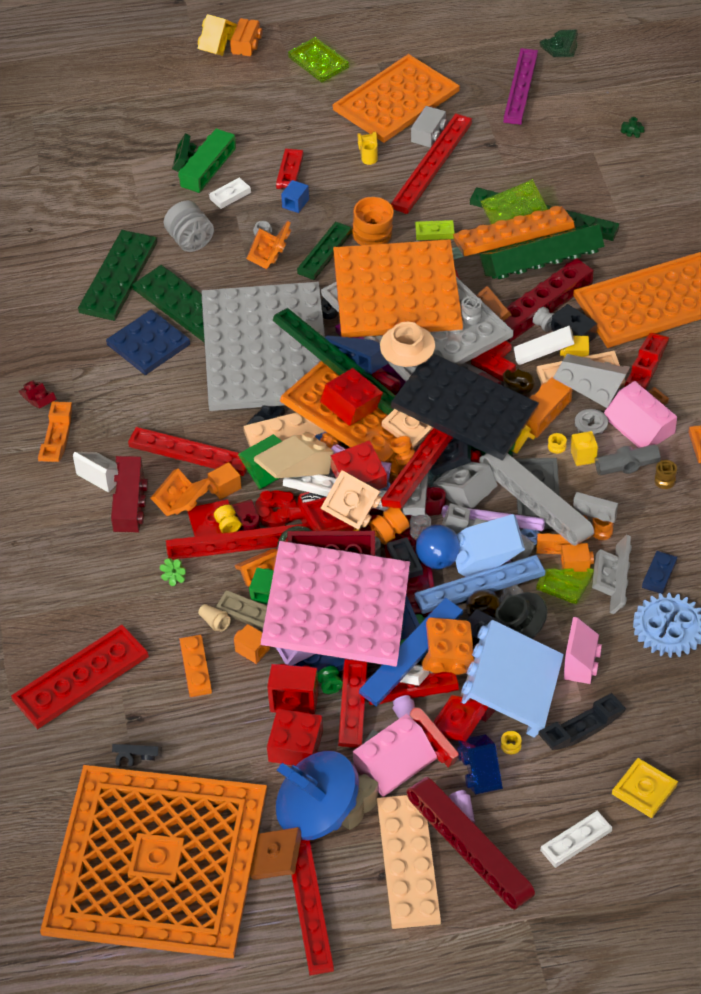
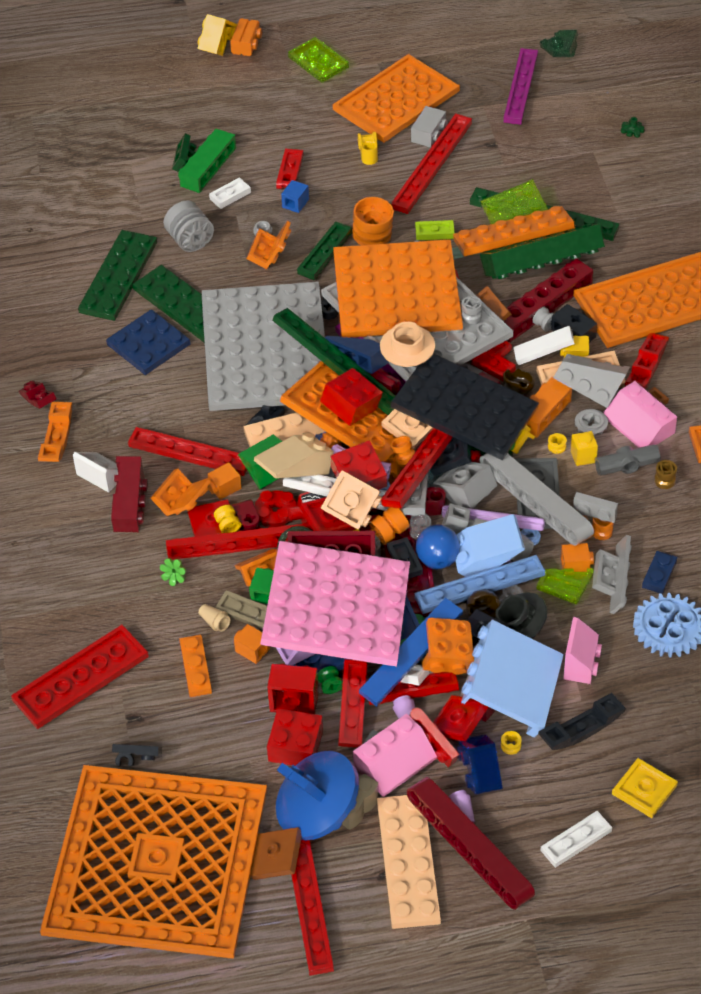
(550, 543): orange plate -> none

